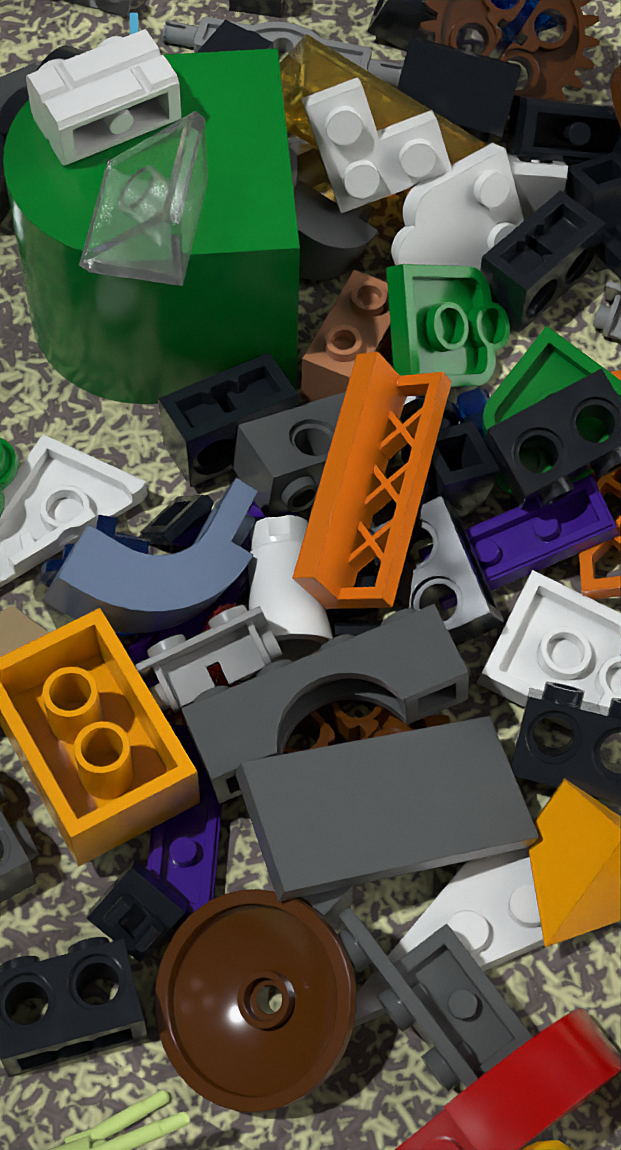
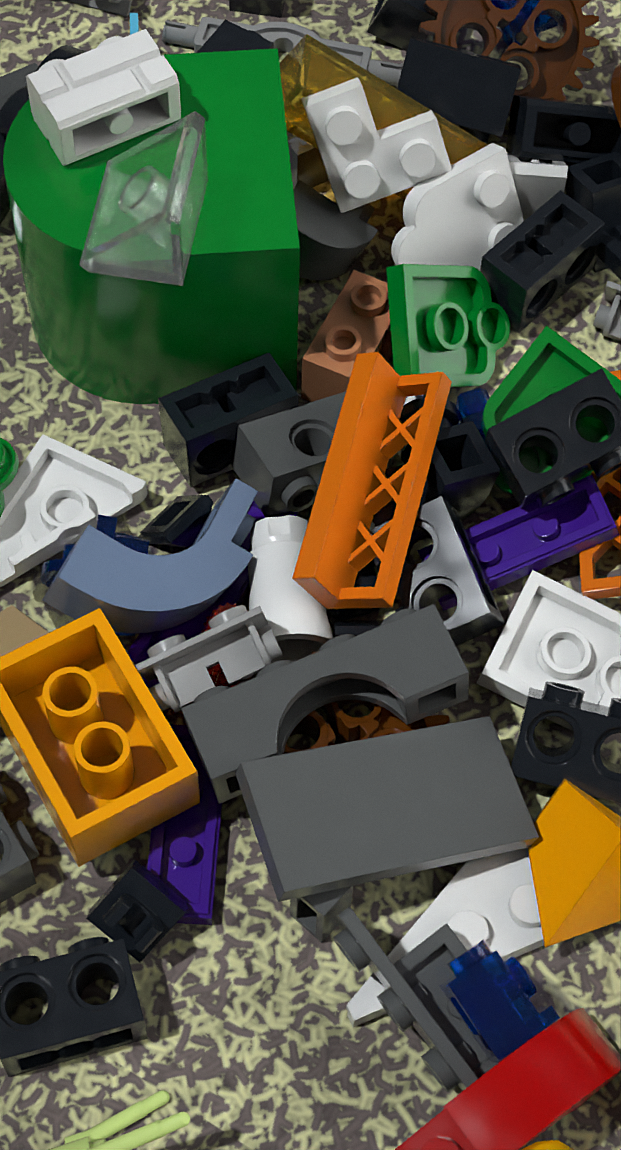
(217, 1006): reddish brown dish -> none
(495, 1000): none -> clear blue brick

